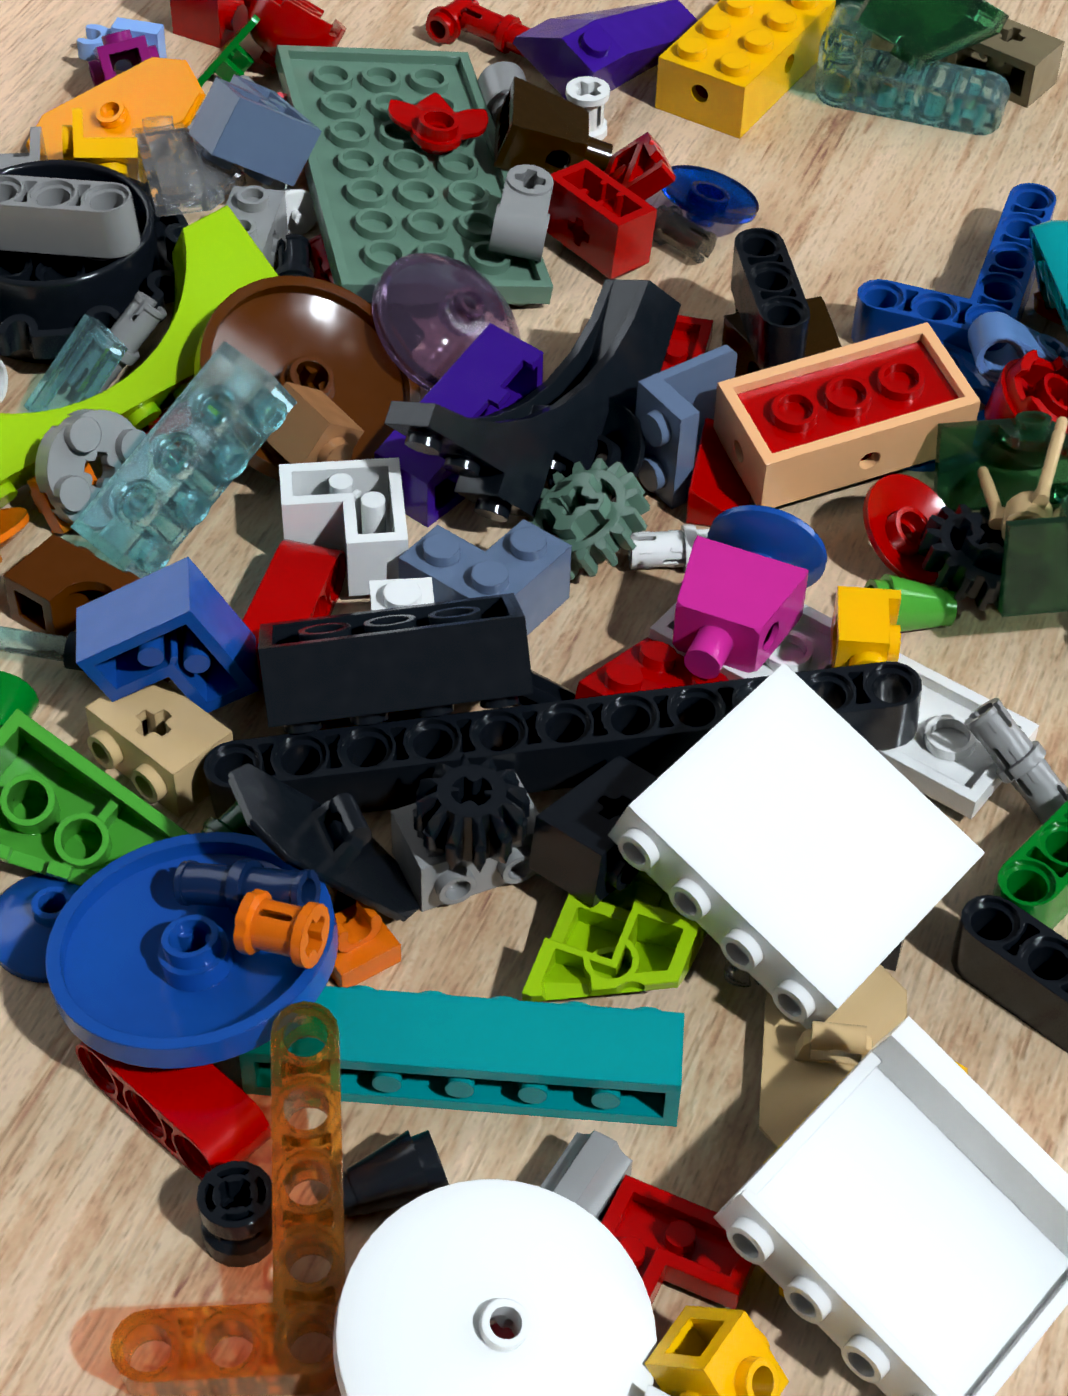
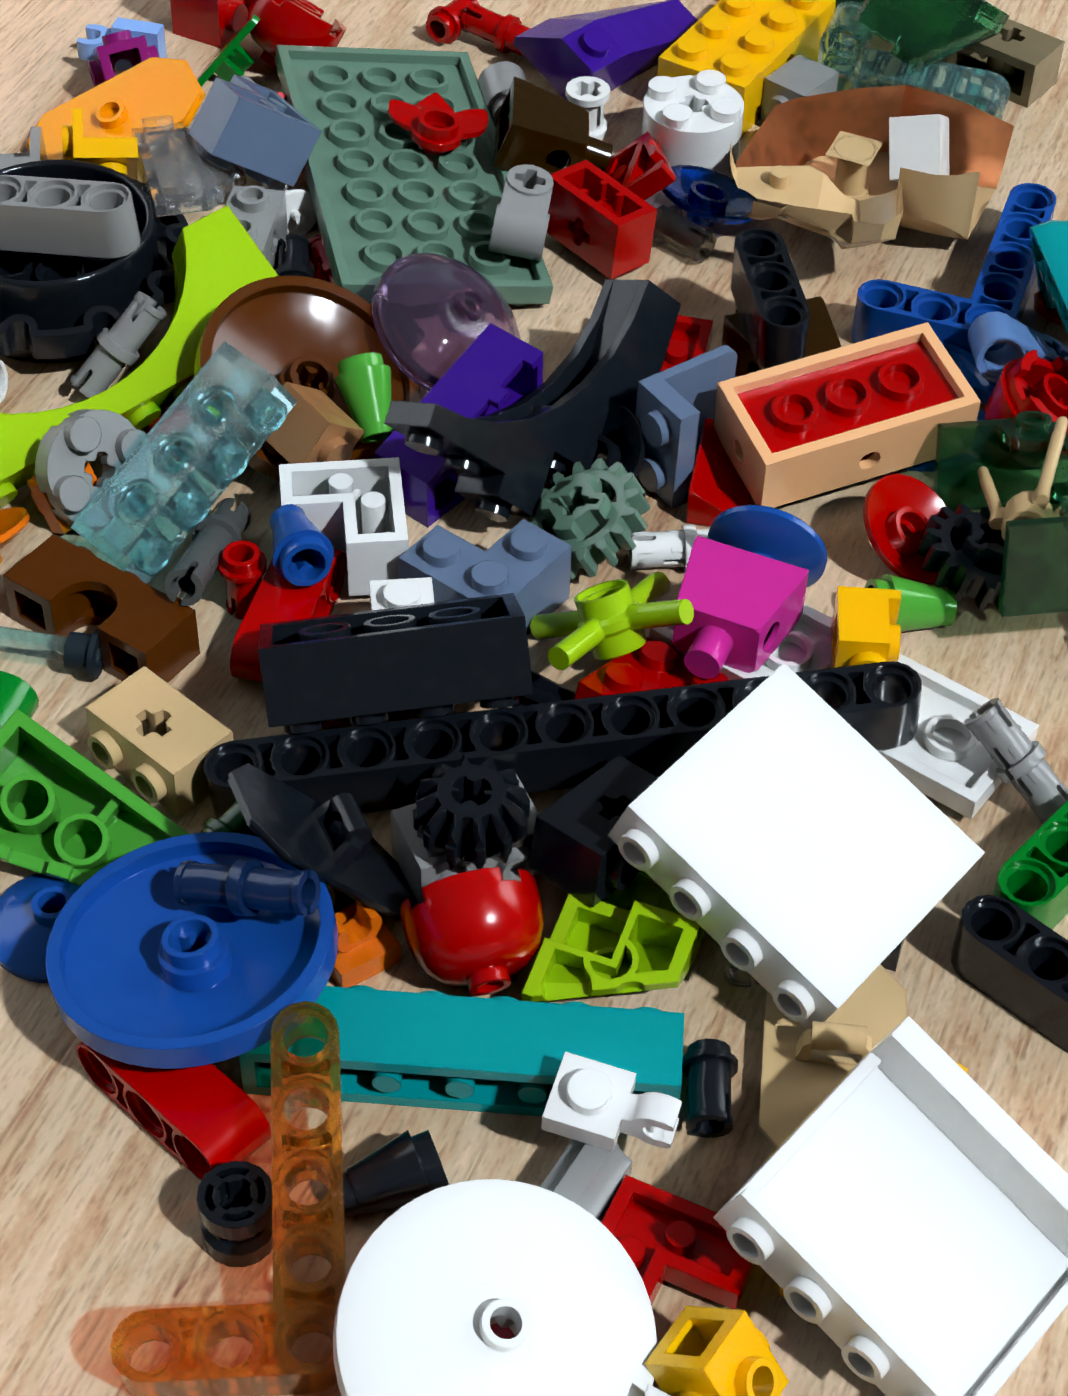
(79, 367): clear light blue tile -> none
(172, 629): blue brick -> none
(203, 555): none -> dark grey pin
(242, 569): none -> red pin
(281, 928): orange bush -> none
(299, 547): none -> blue cone
(367, 393): none -> bright green cone
(475, 928): none -> red cylinder
(597, 1103): none -> white plate
(610, 620): none -> lime bar
(695, 119): none -> white brick
(709, 1075): none -> black pin
(796, 79): none -> light grey brick
(832, 166): none -> piece
(919, 144): none -> white brick

